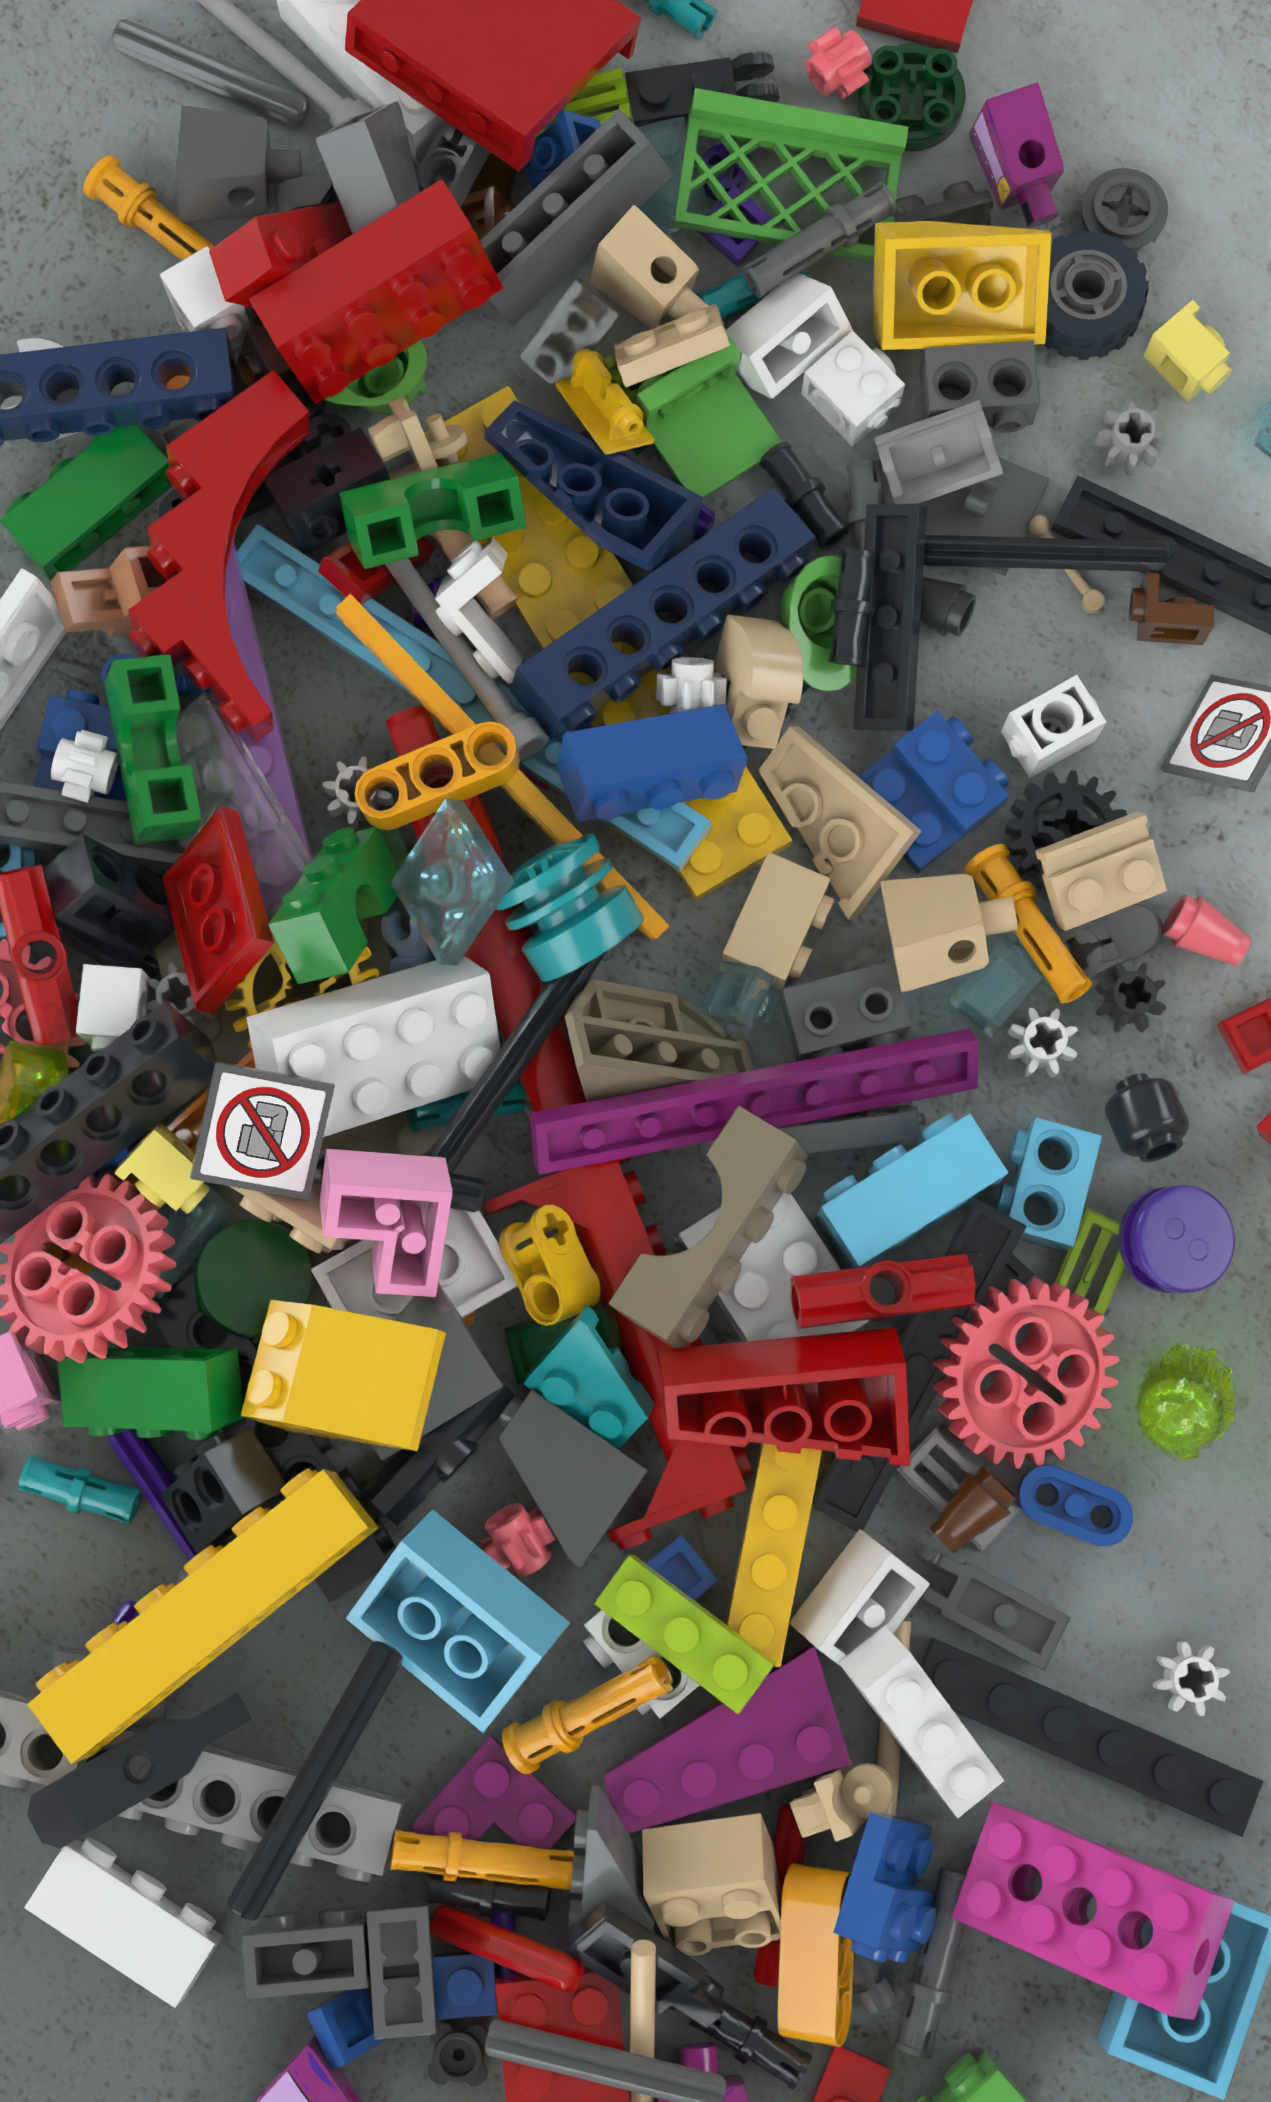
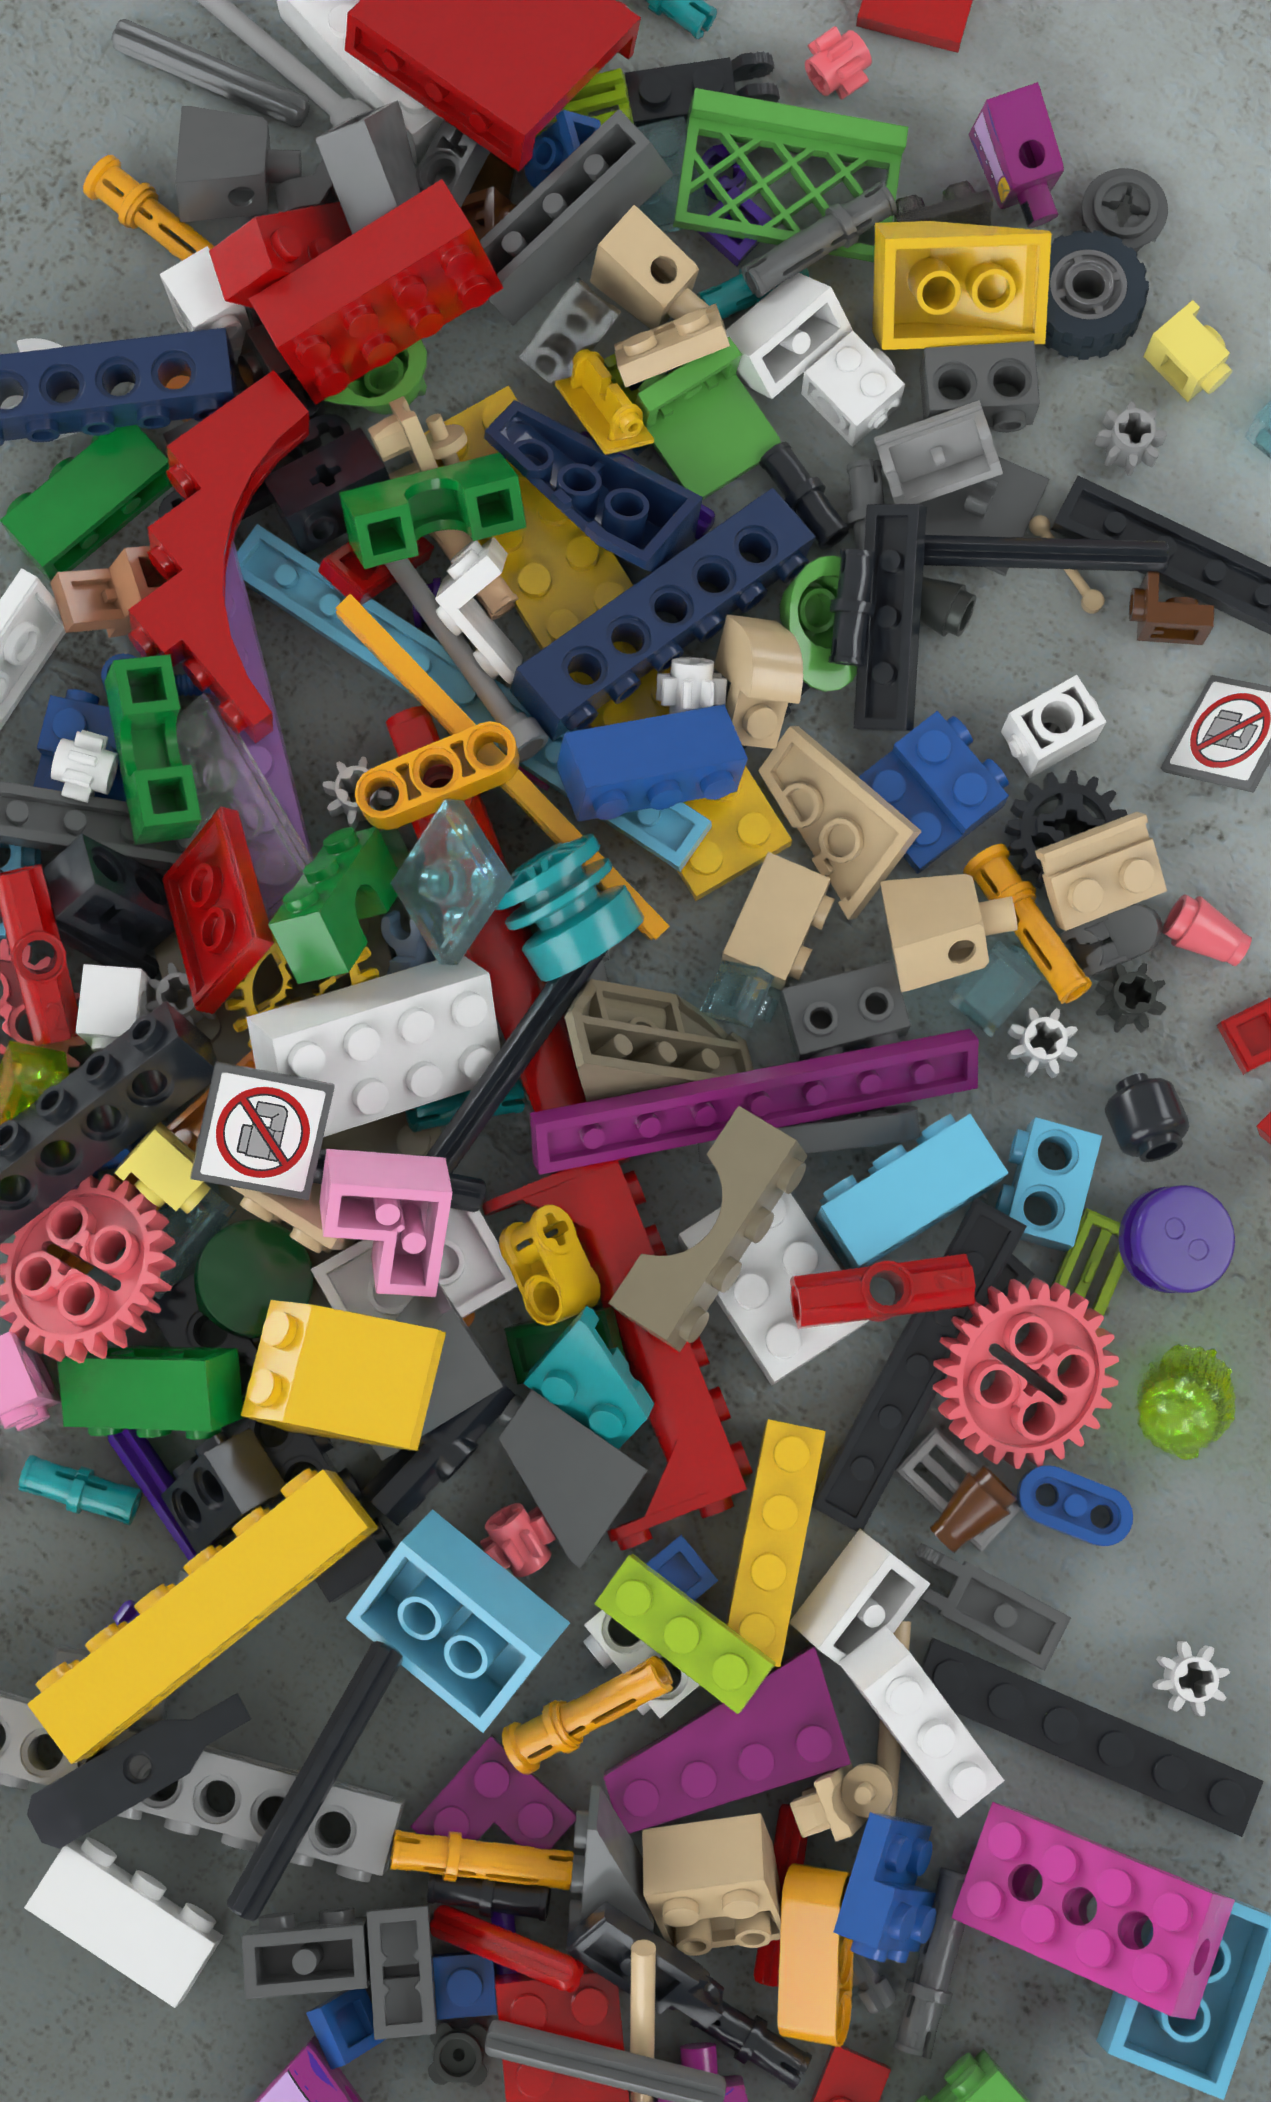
(793, 1393): red wedge -> none
(916, 90): dark green tile -> none

